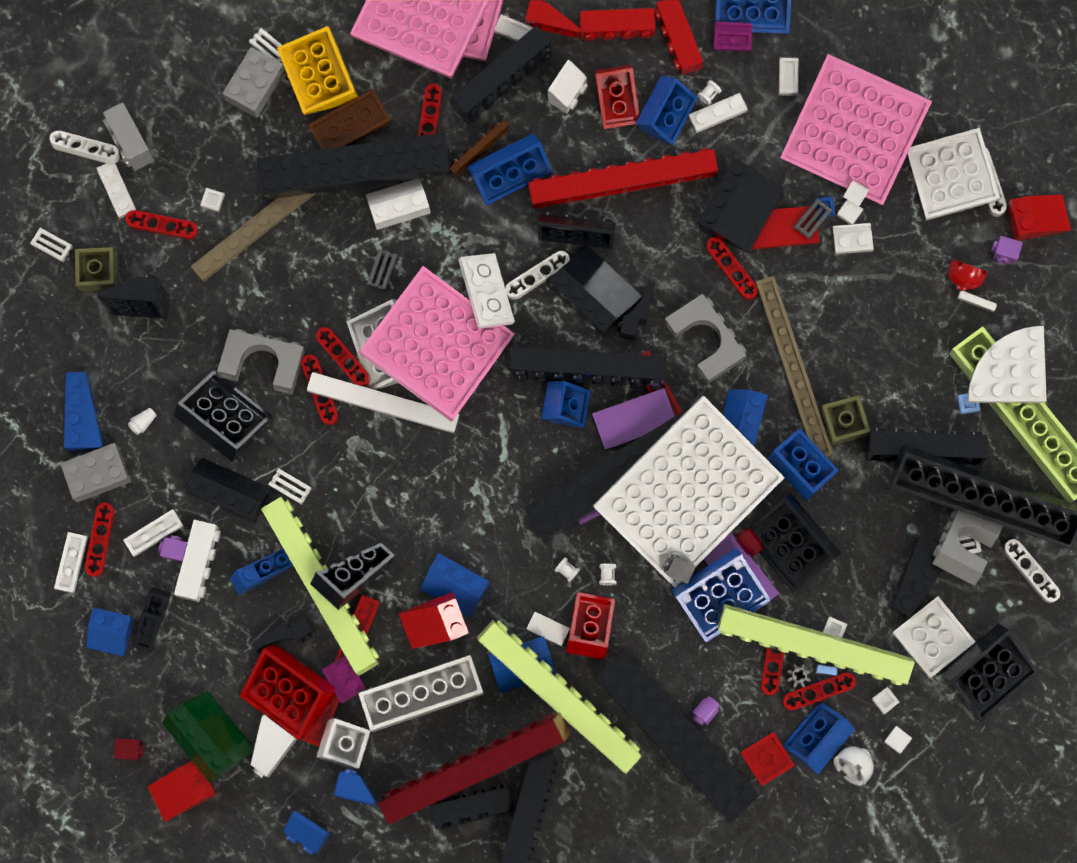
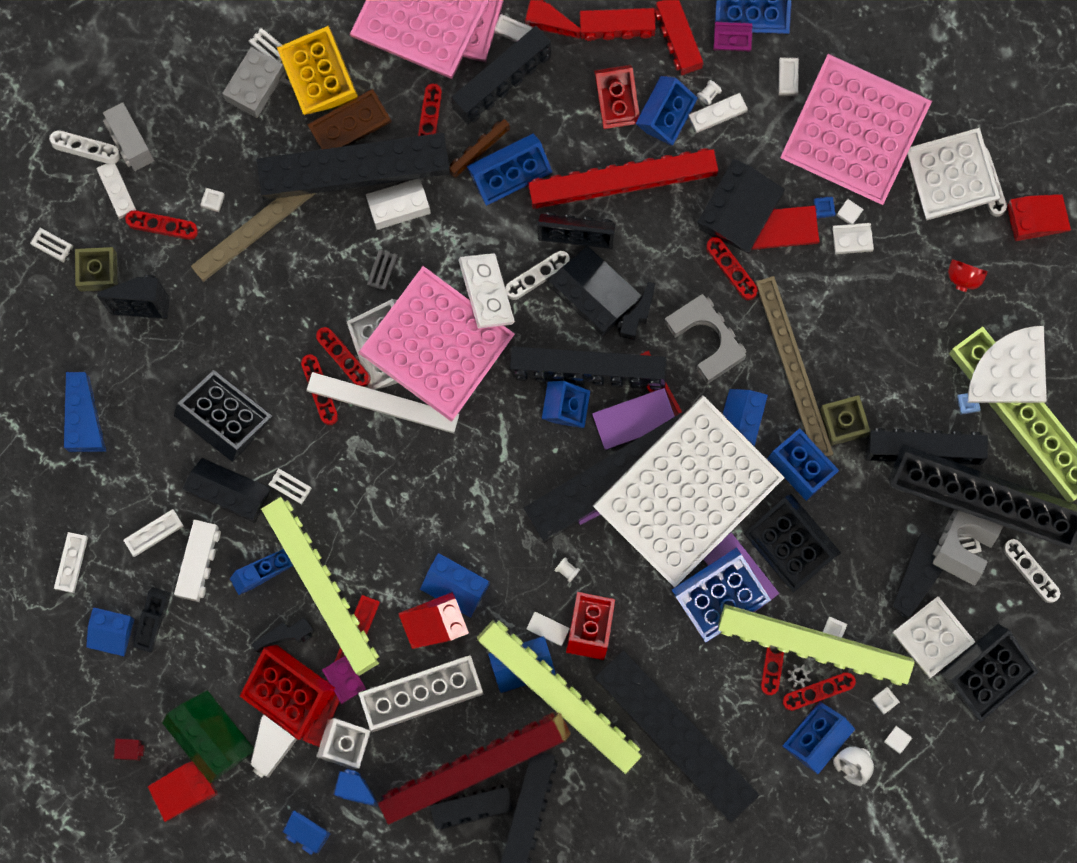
(95, 472): light grey brick -> none
(97, 539): red beam -> none
(141, 421): white cone -> none
(172, 549): medium lavender brick -> none
(241, 344): light grey arch -> none
(350, 577): black wedge -> none
(567, 87): white slope -> none
(607, 574): white bush -> none
(679, 568): dark grey brick -> none
(706, 711): medium lavender brick -> none
(749, 542): dark red brick -> none
(767, 759): red plate -> none
(803, 231): flat silver tile -> none
(826, 670): light blue tile -> none
(856, 192): white tile -> none
(977, 301): white tile -> none
(1006, 250): medium lavender brick -> none

